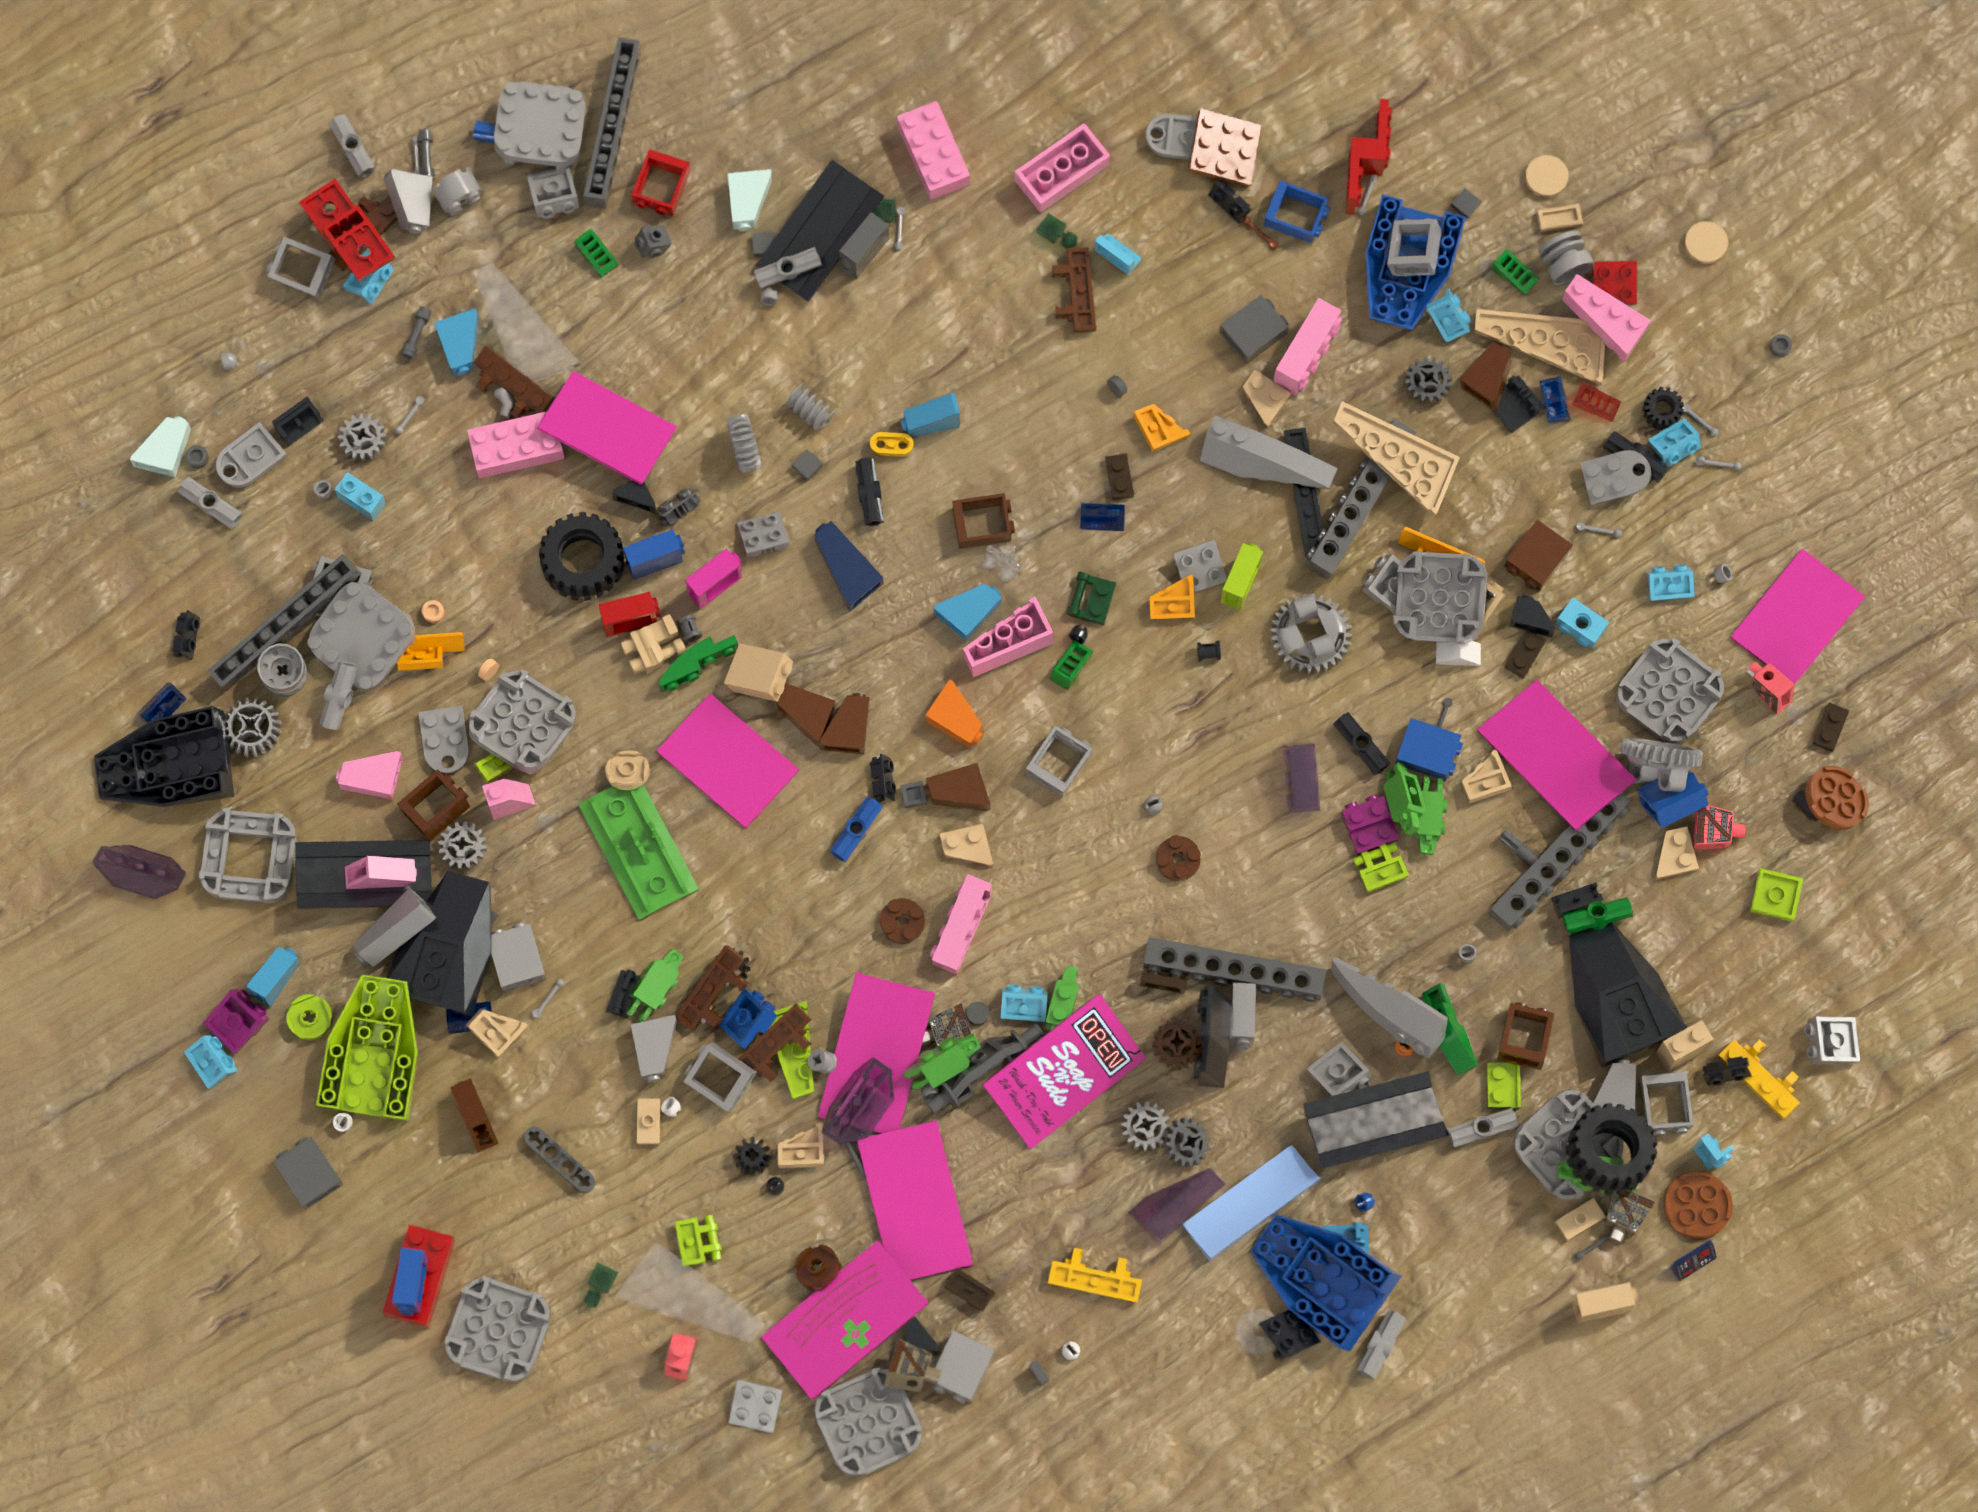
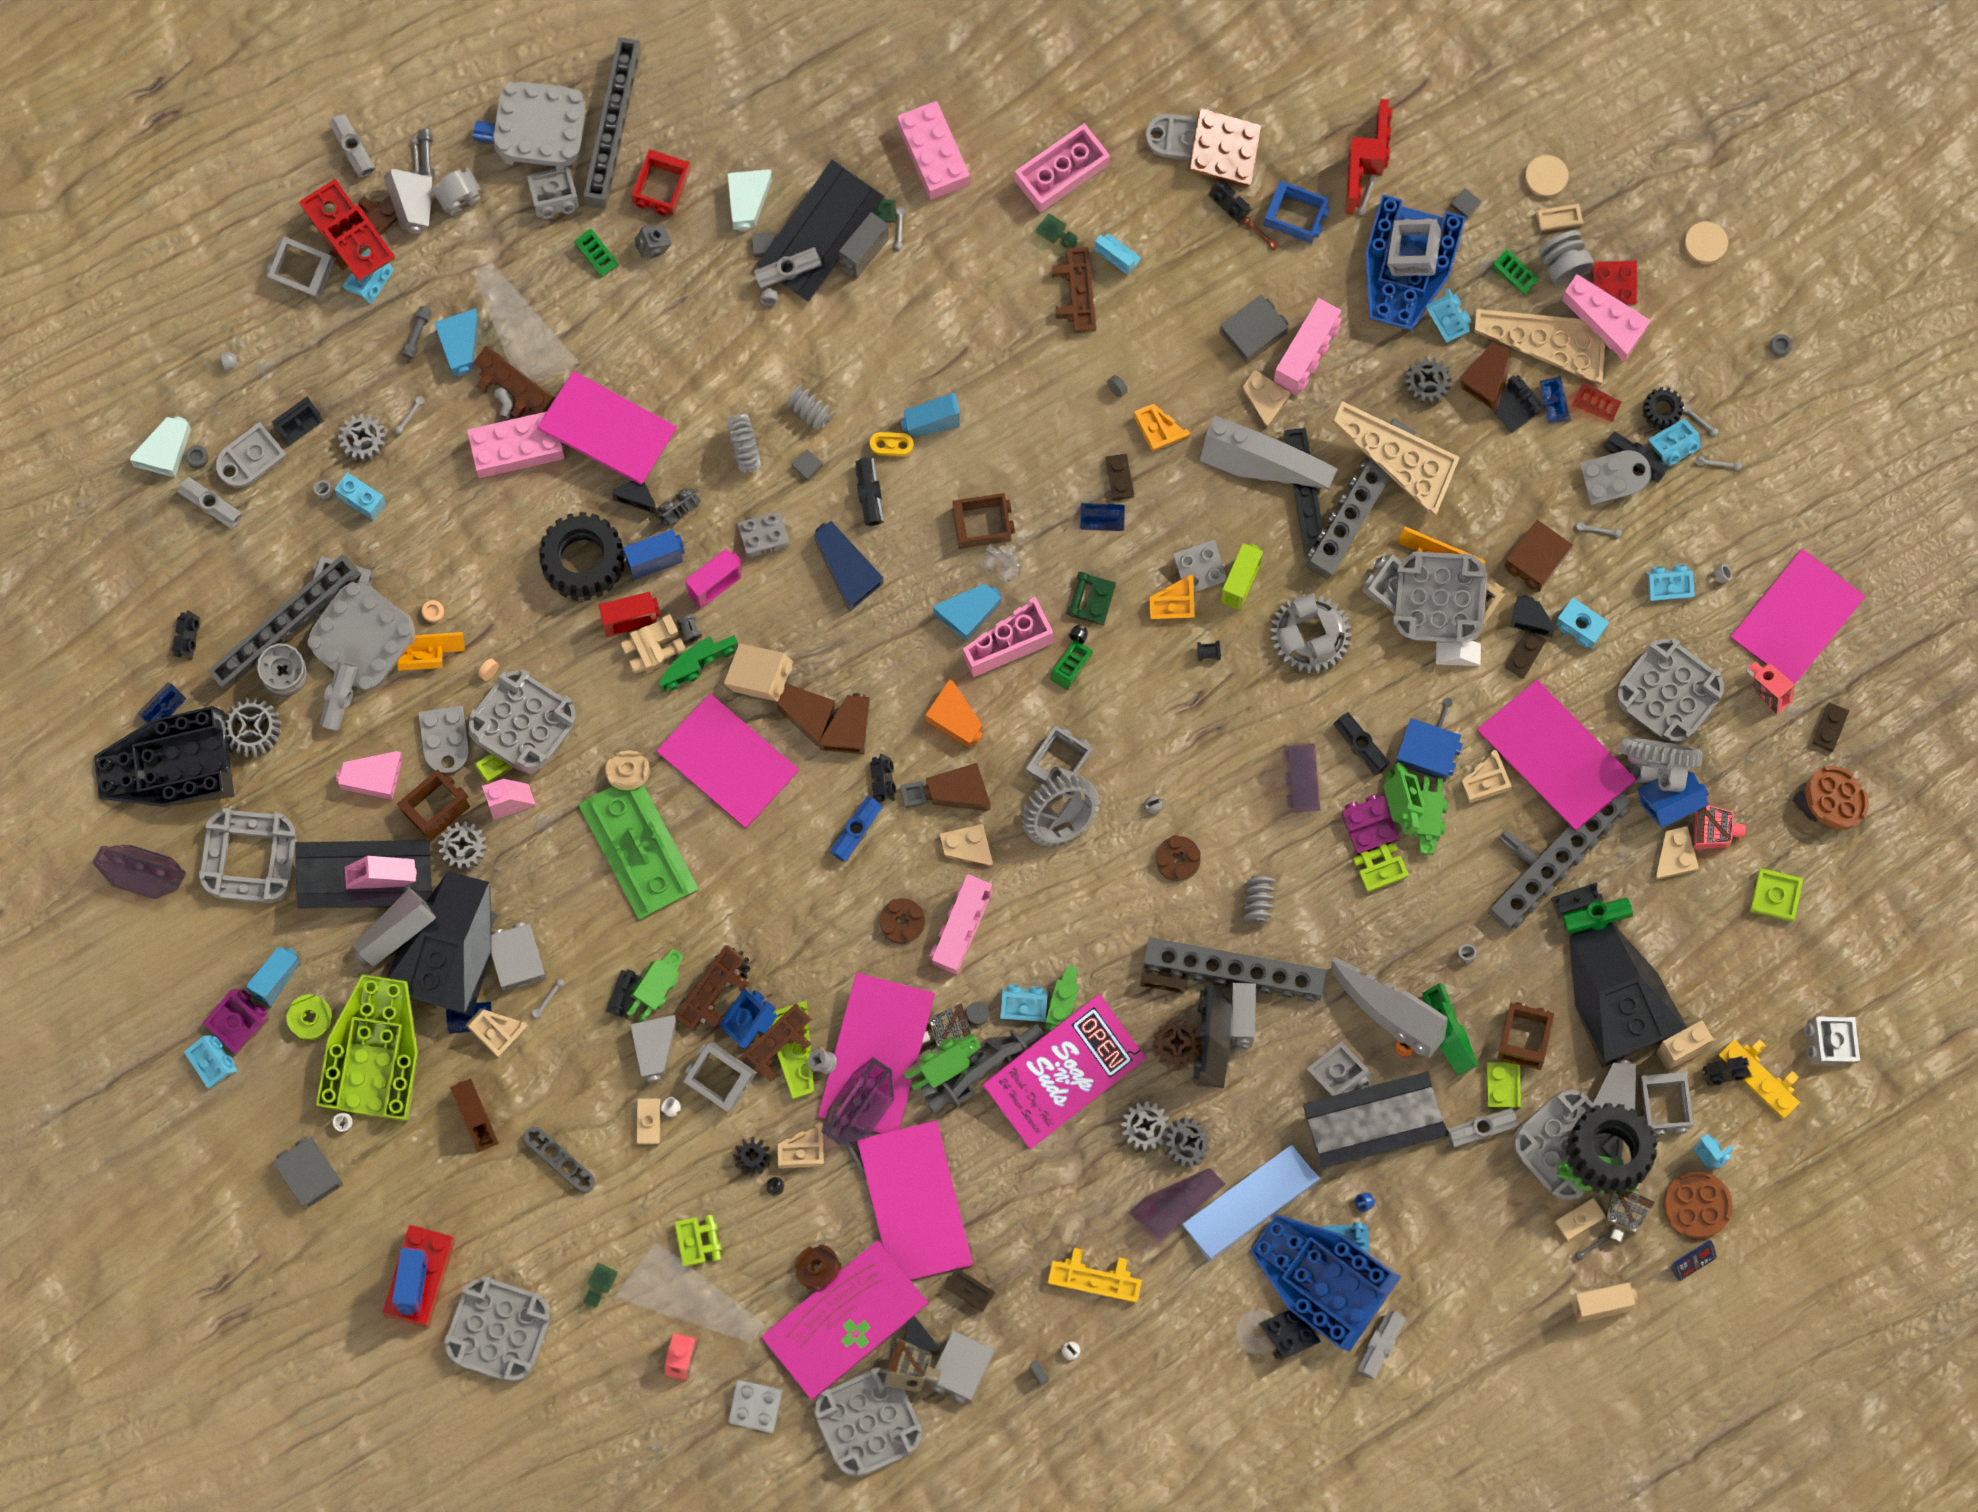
(1041, 819): none -> light grey piece
(1258, 899): none -> light grey piece

